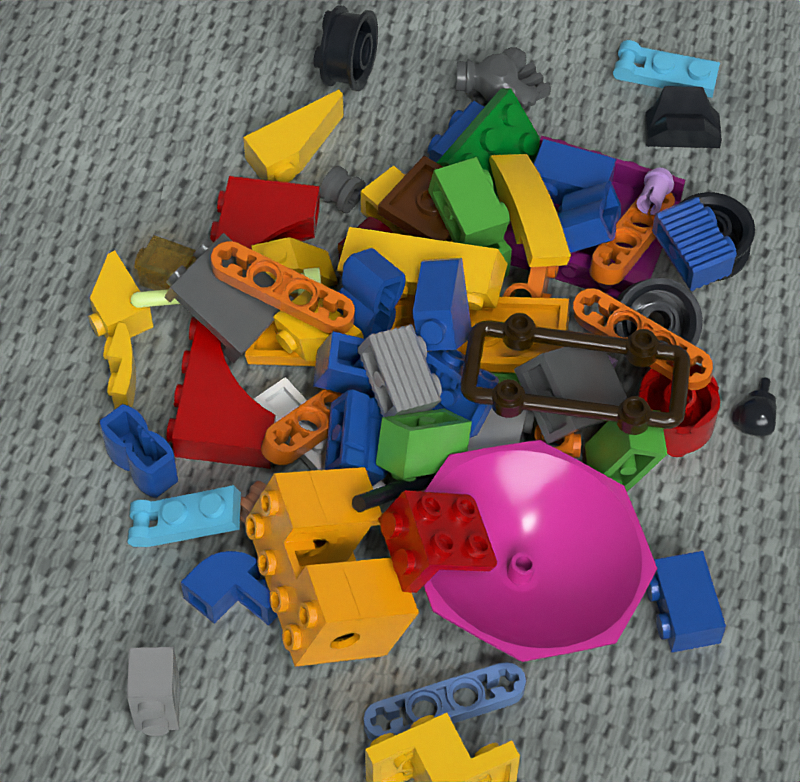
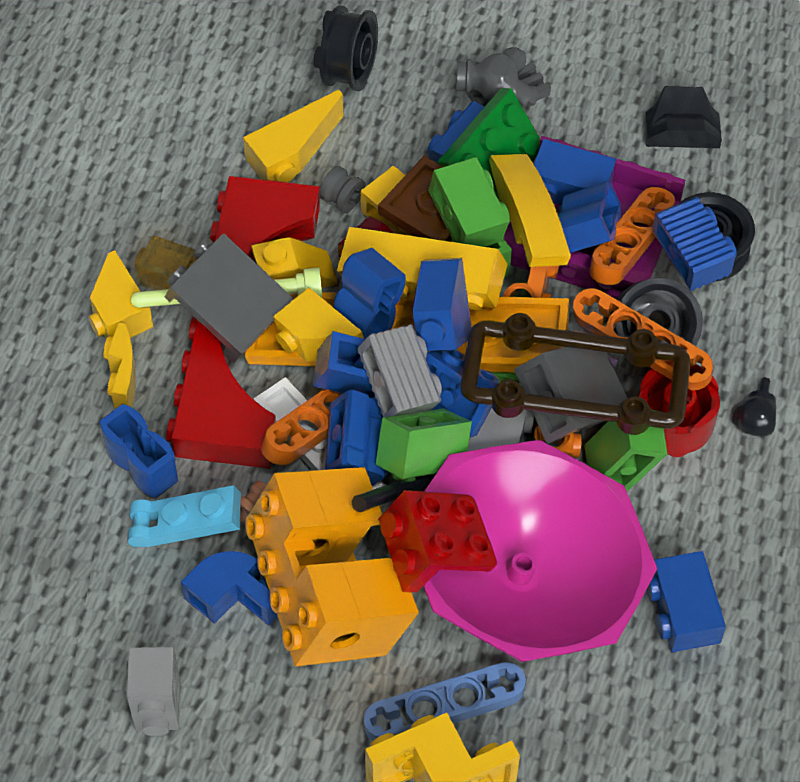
(286, 282): orange beam -> none
(657, 185): lavender pin -> none
(664, 68): medium azure plate -> none

